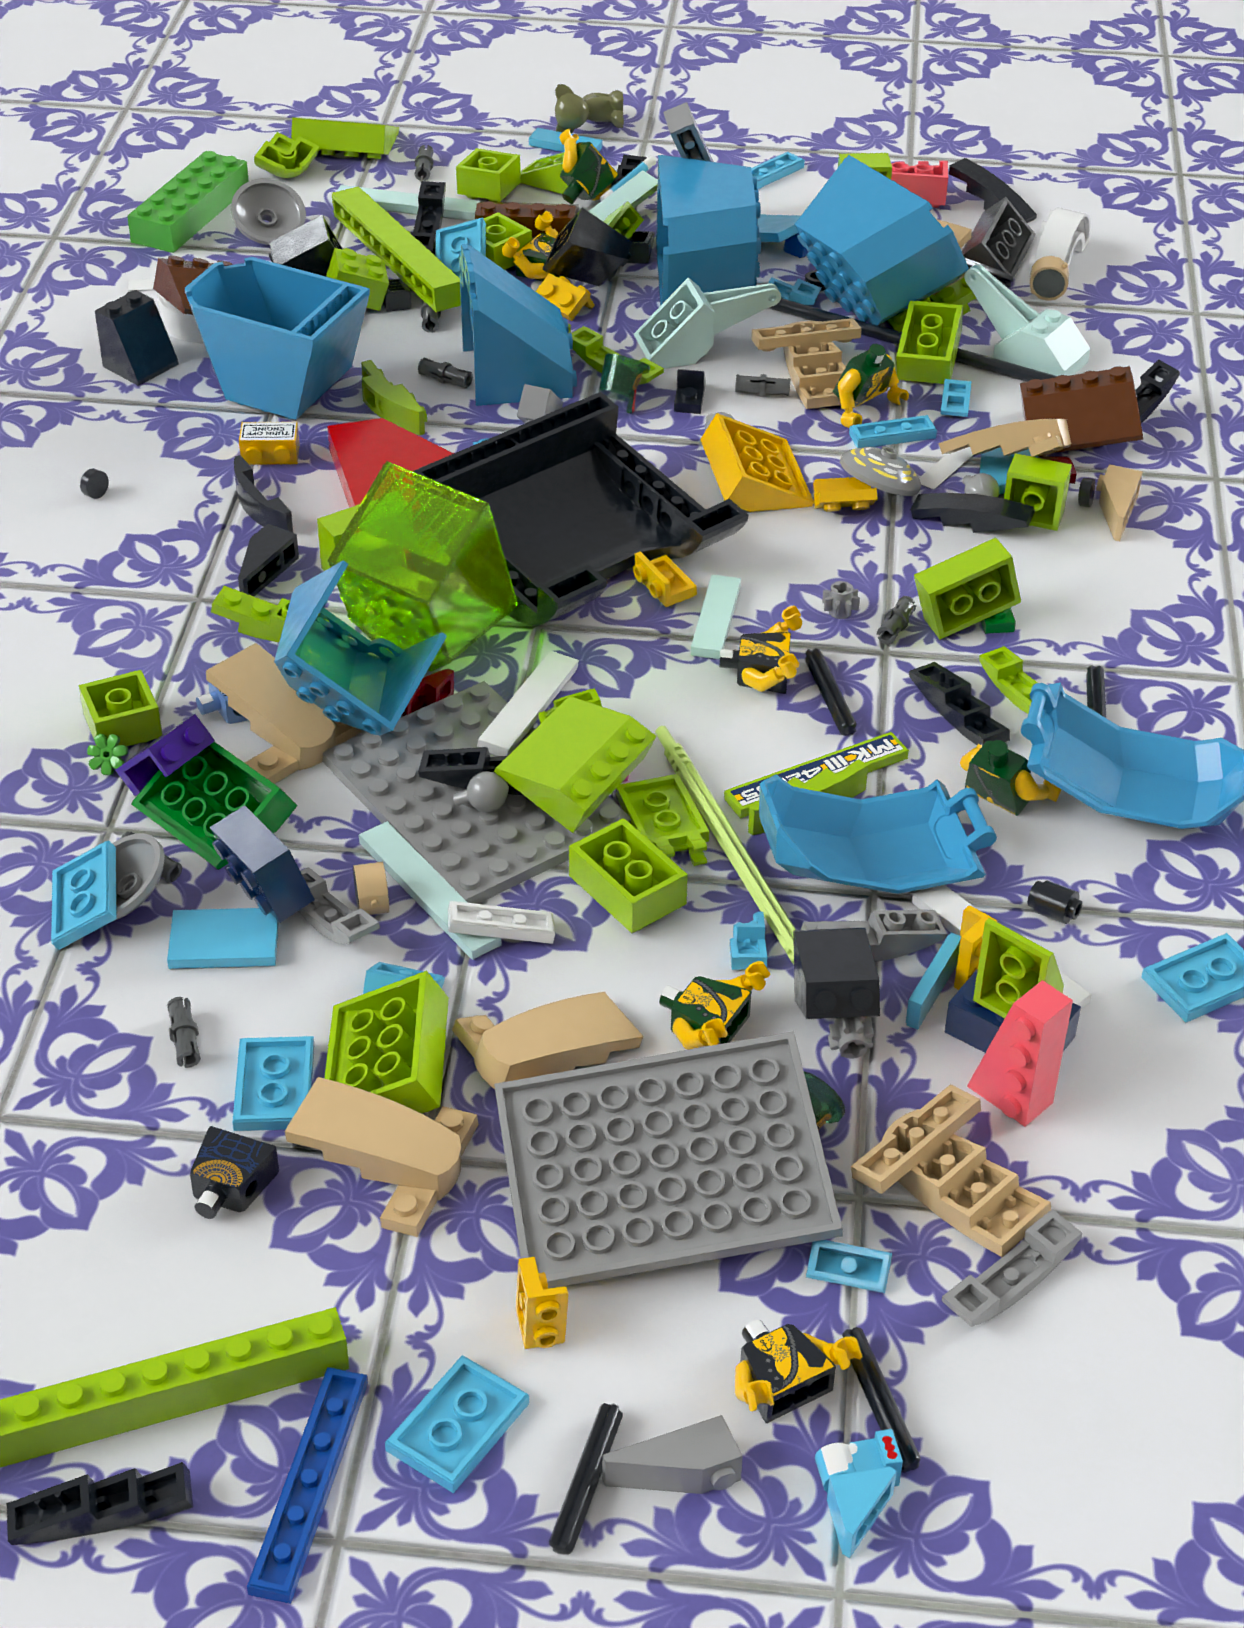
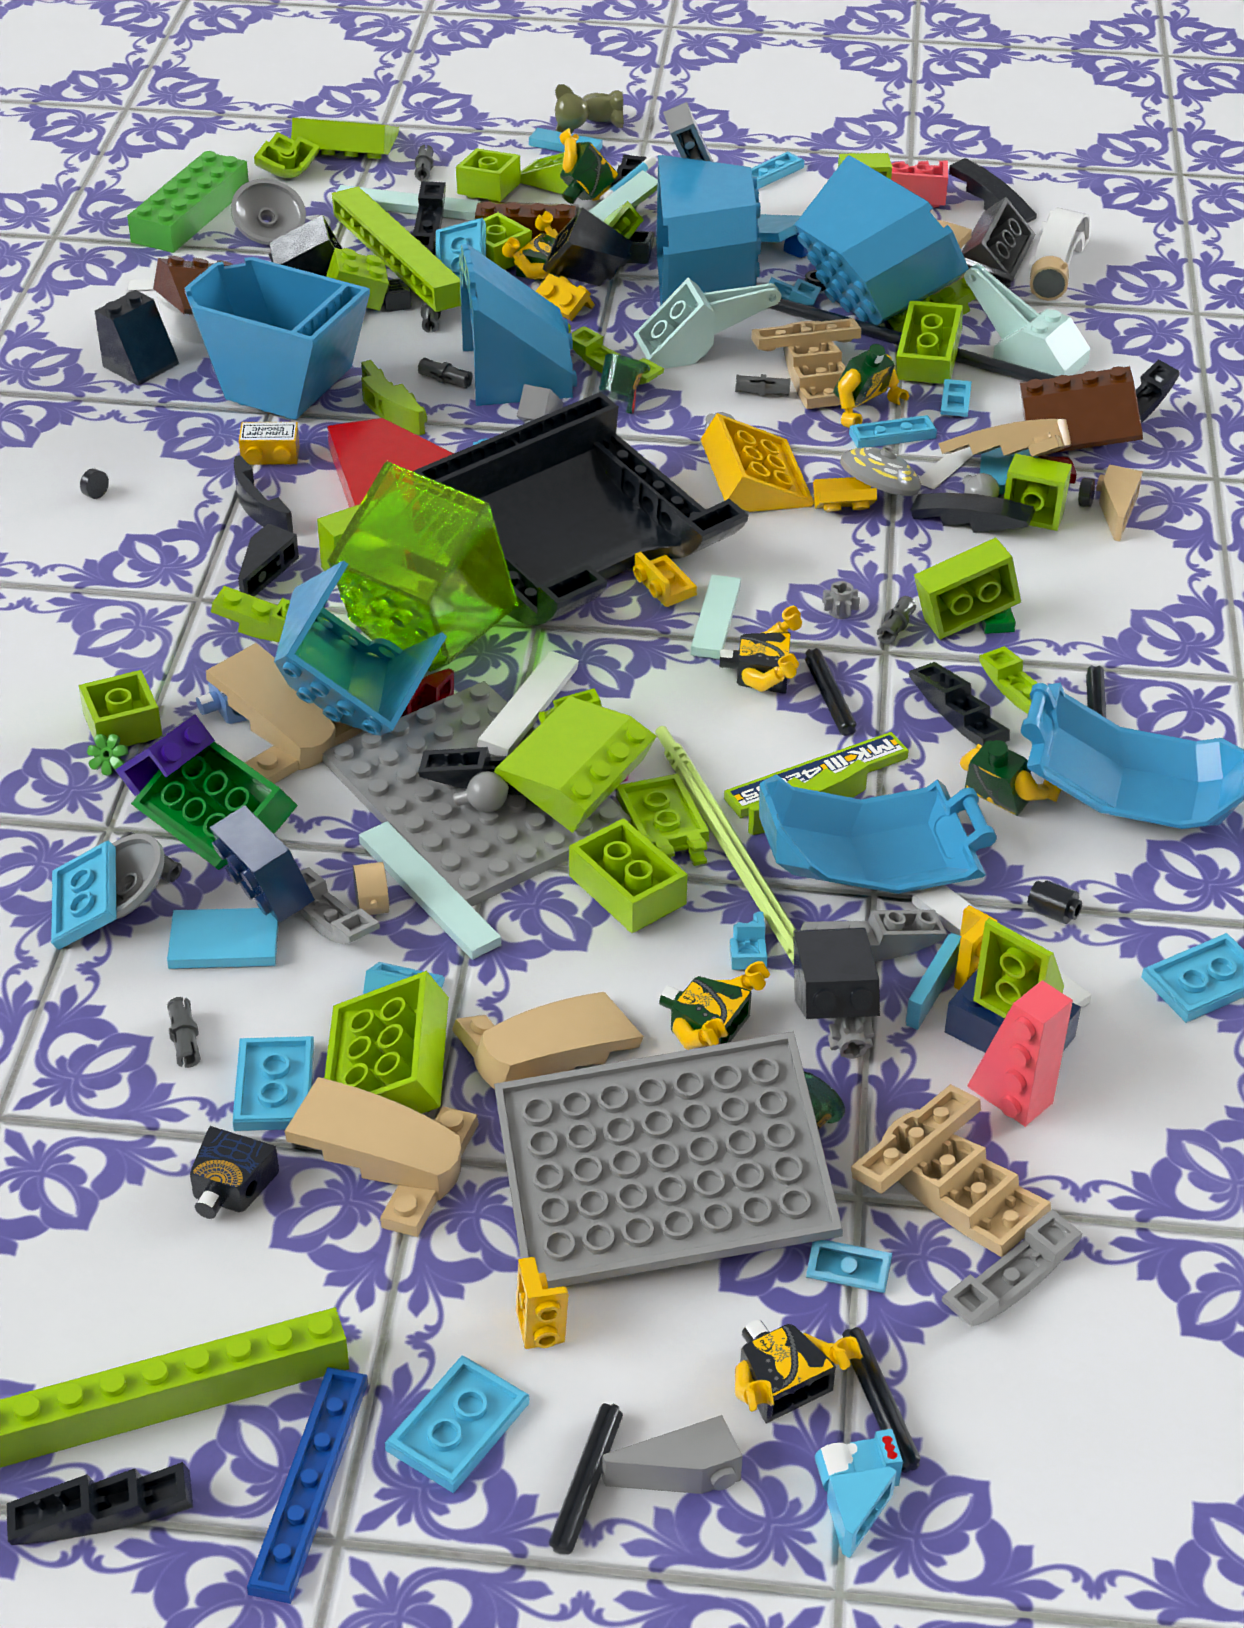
(501, 922): white tile -> none
(689, 391): black slope -> none

